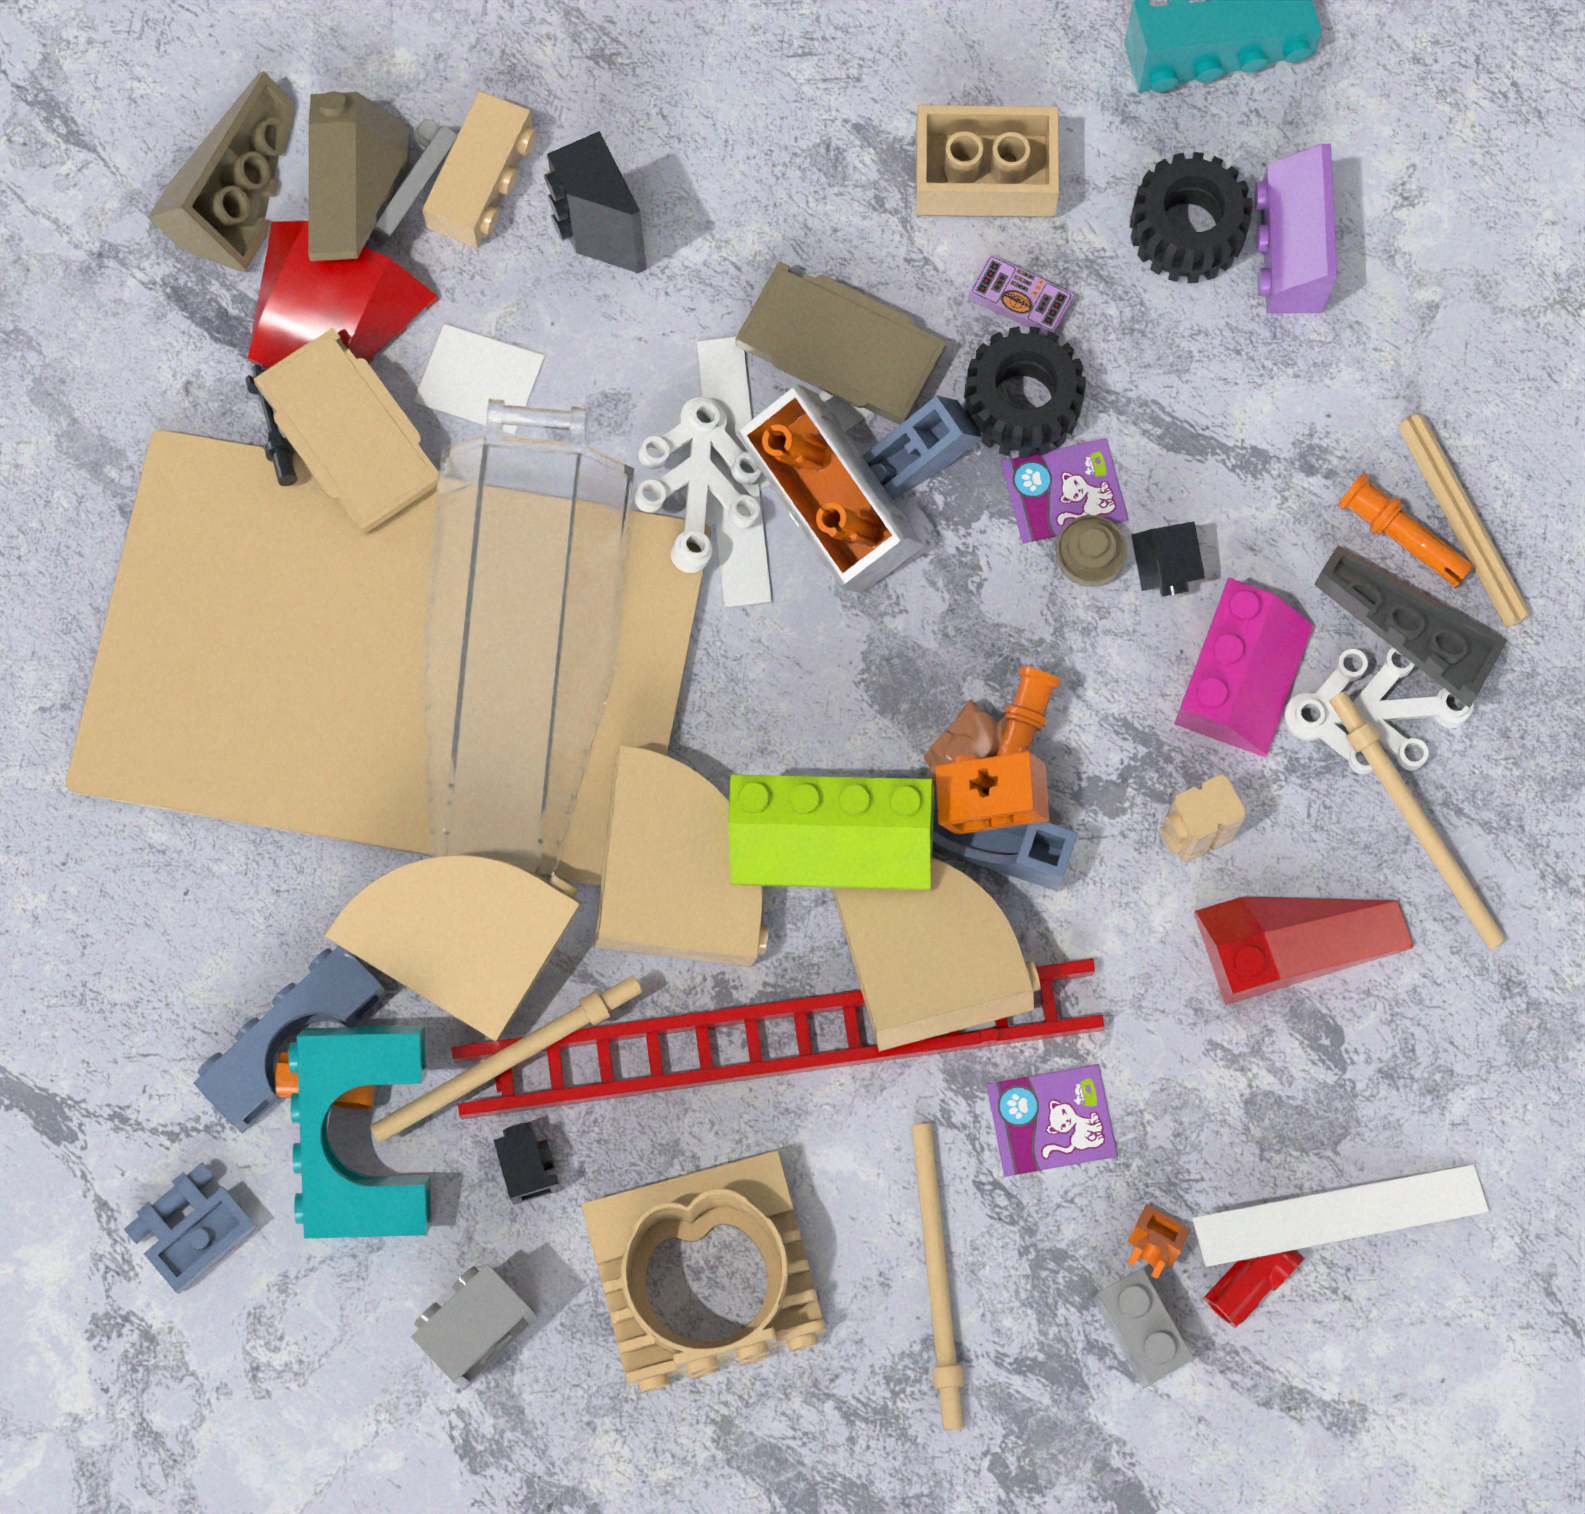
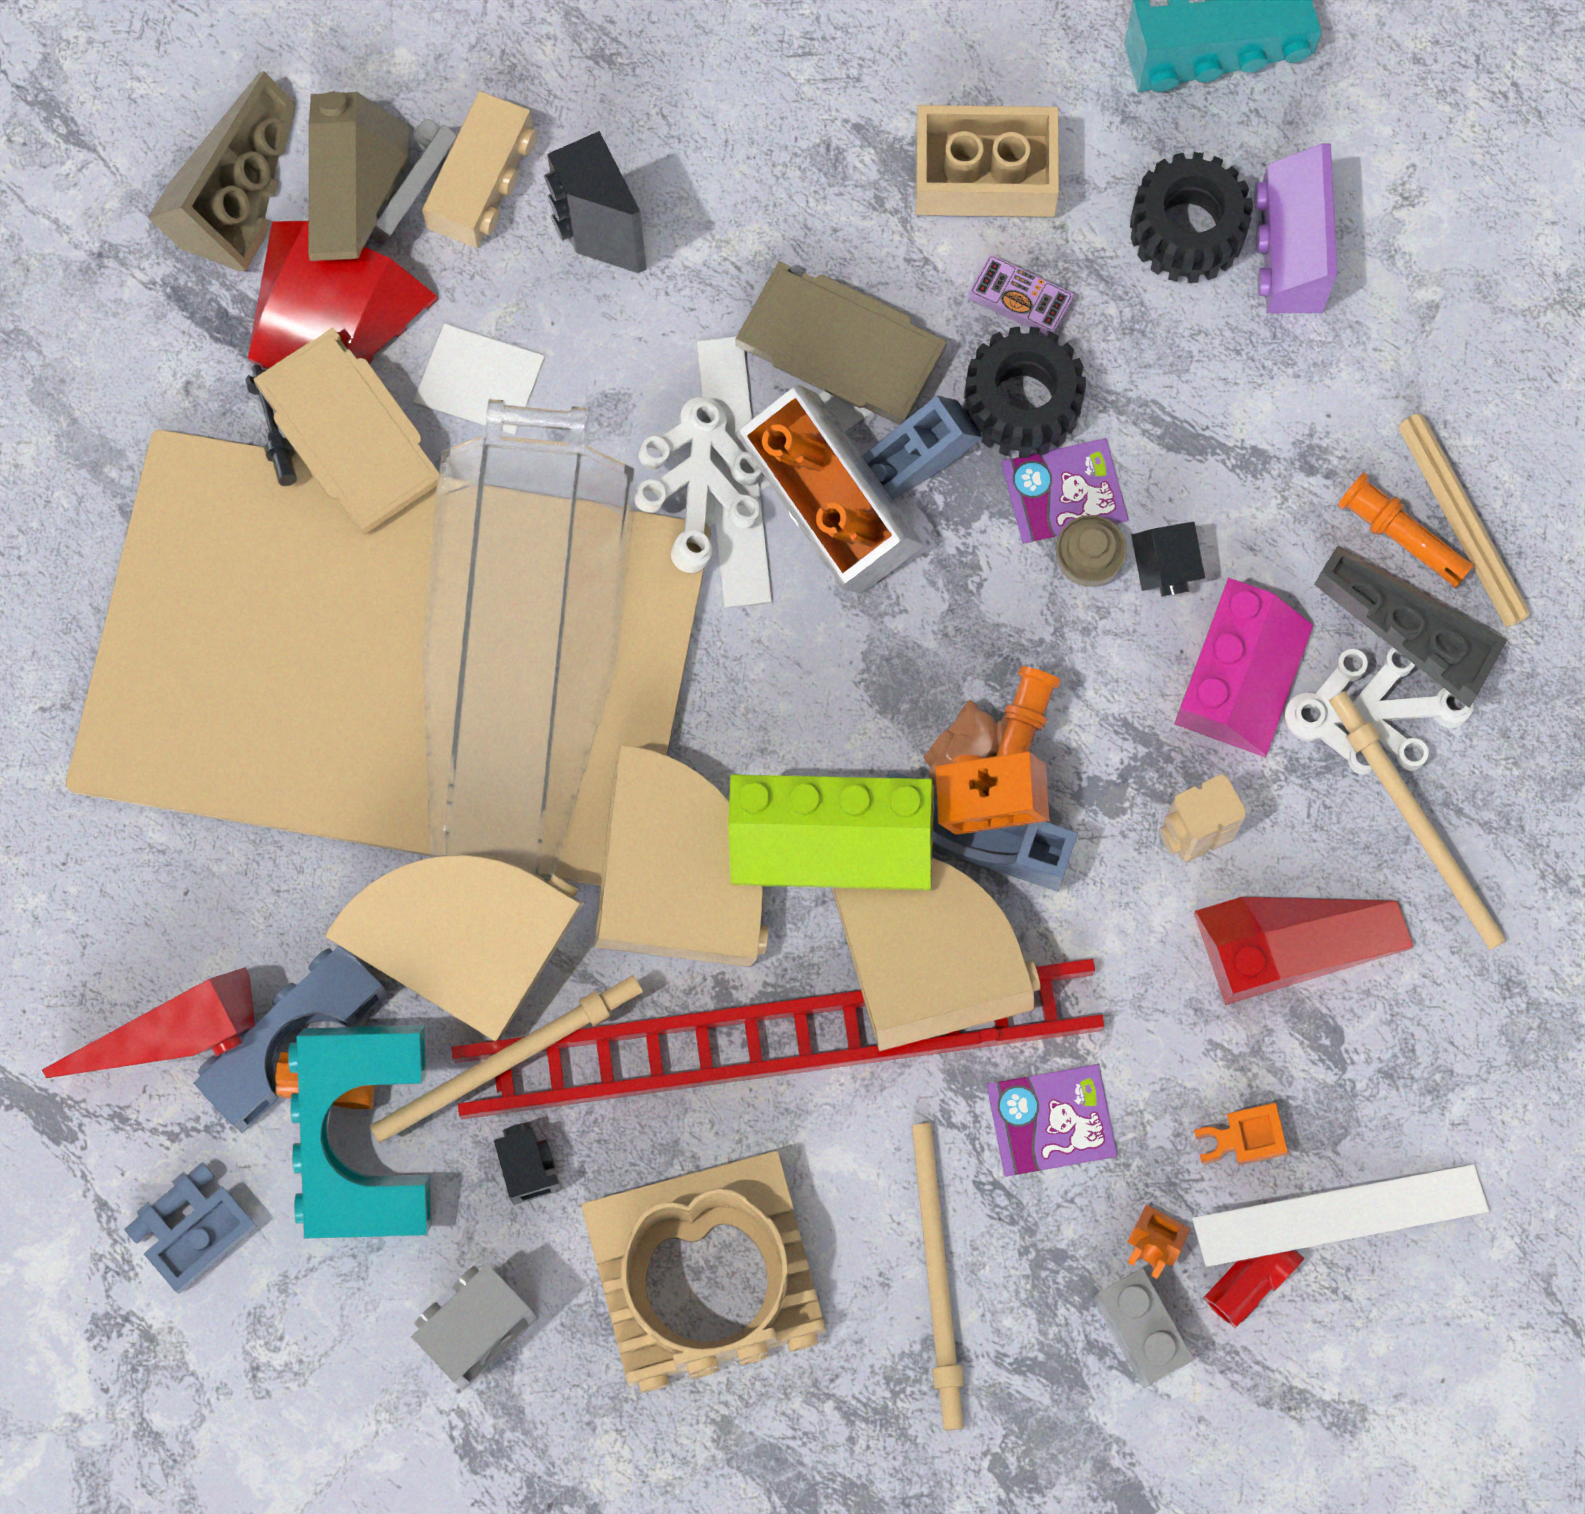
(187, 1025): none -> wedge
(1253, 1135): none -> orange plate

